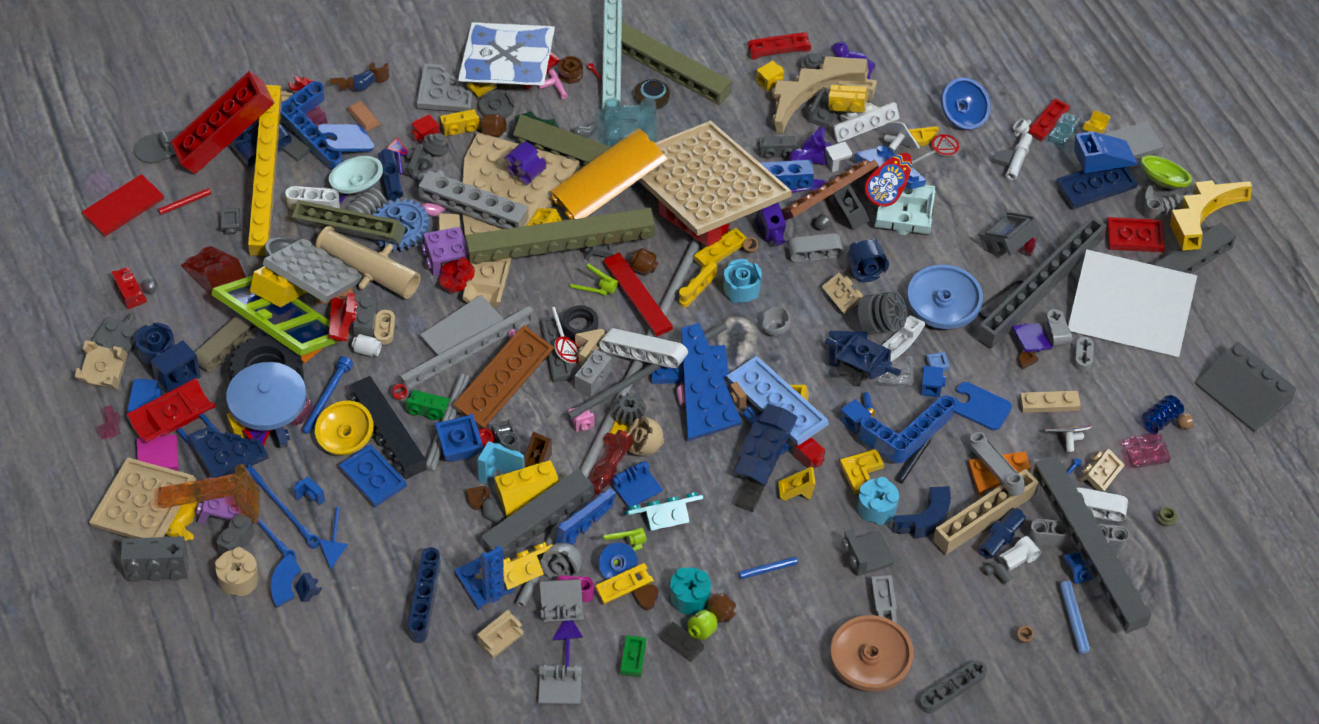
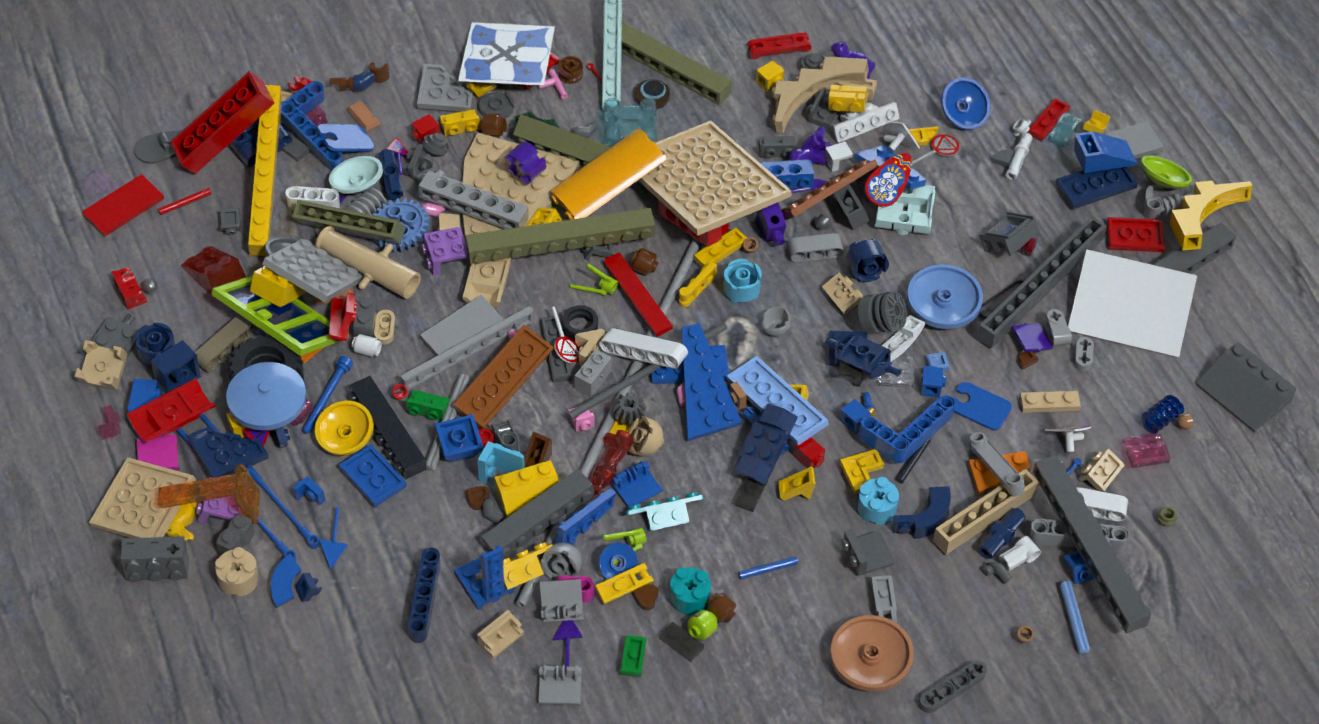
(456, 274): red plate -> none

